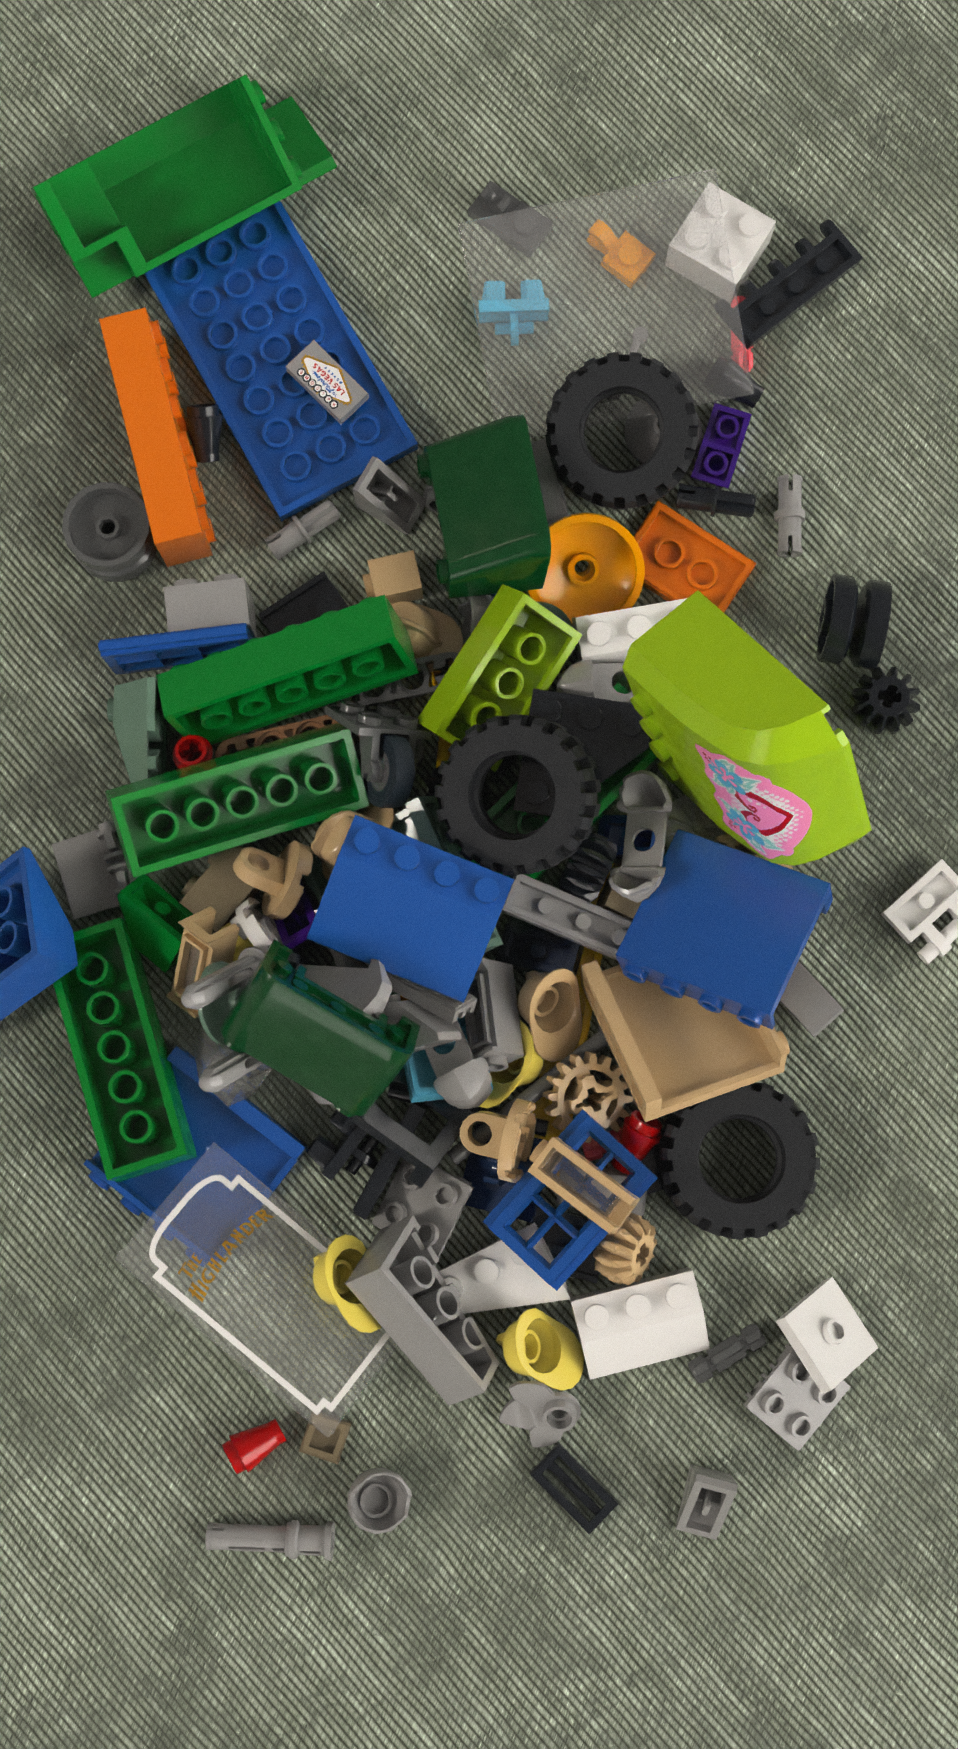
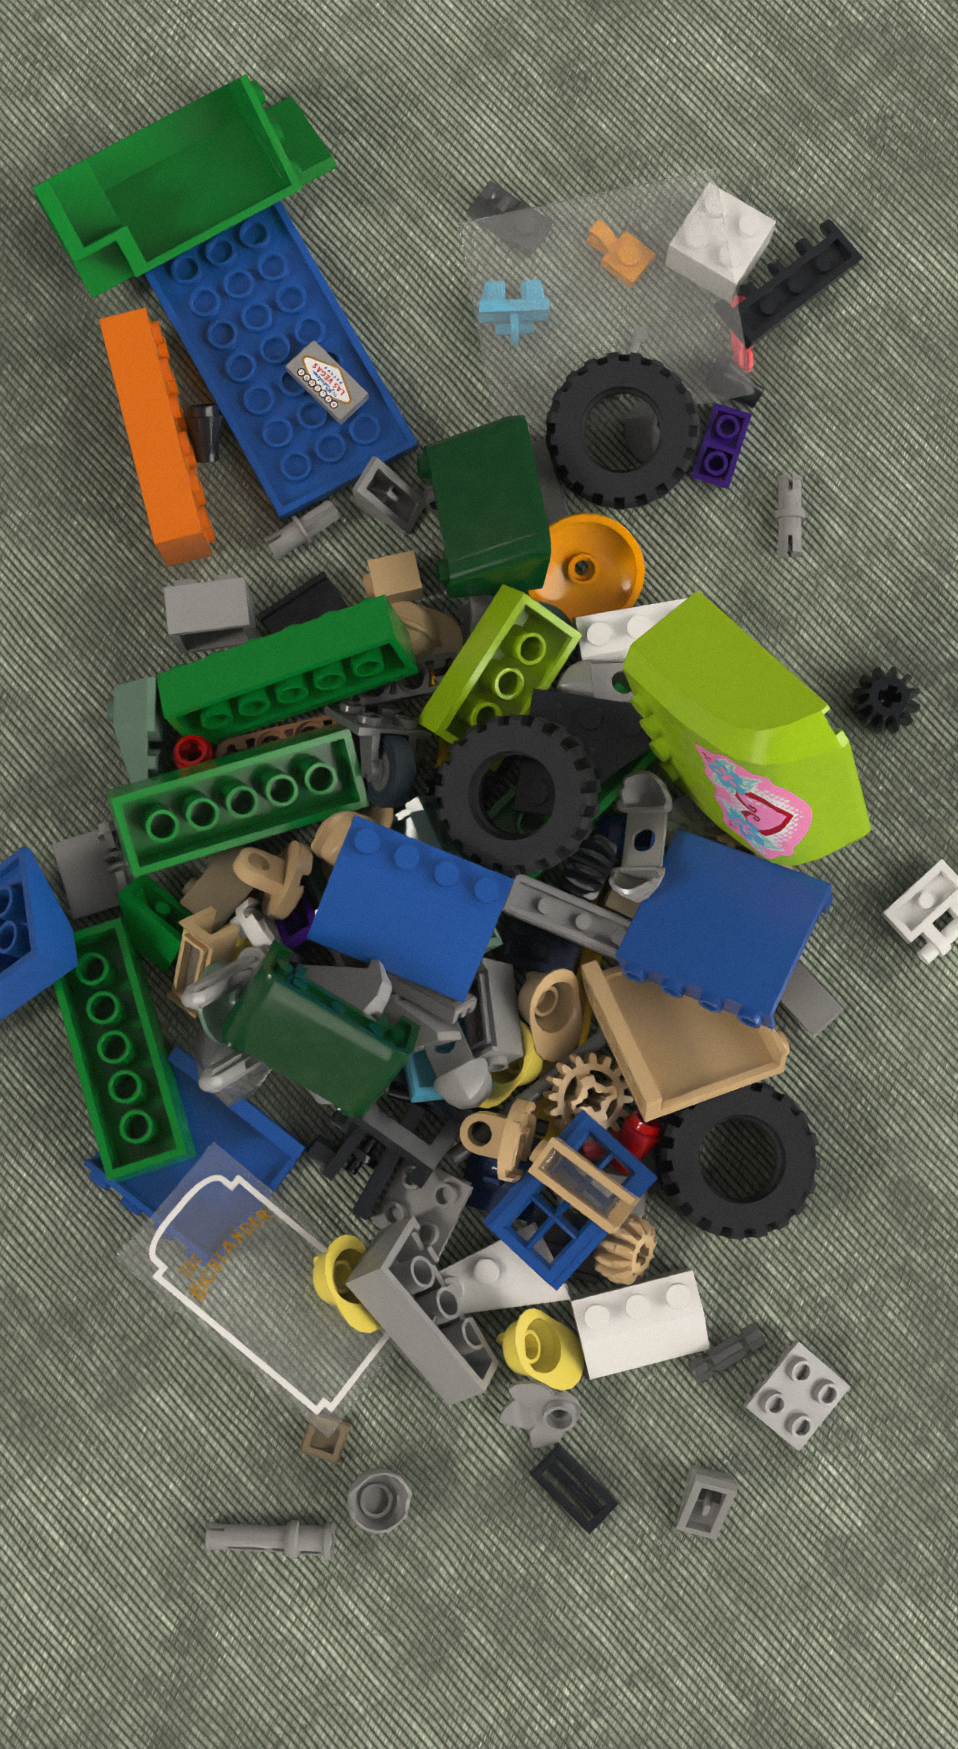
(94, 515): dark grey wheel -> none
(170, 648): blue piece -> none
(253, 1445): red cone -> none
(688, 559): orange tile -> none
(715, 501): black axle -> none
(827, 1335): white plate -> none
(854, 621): black wheel -> none

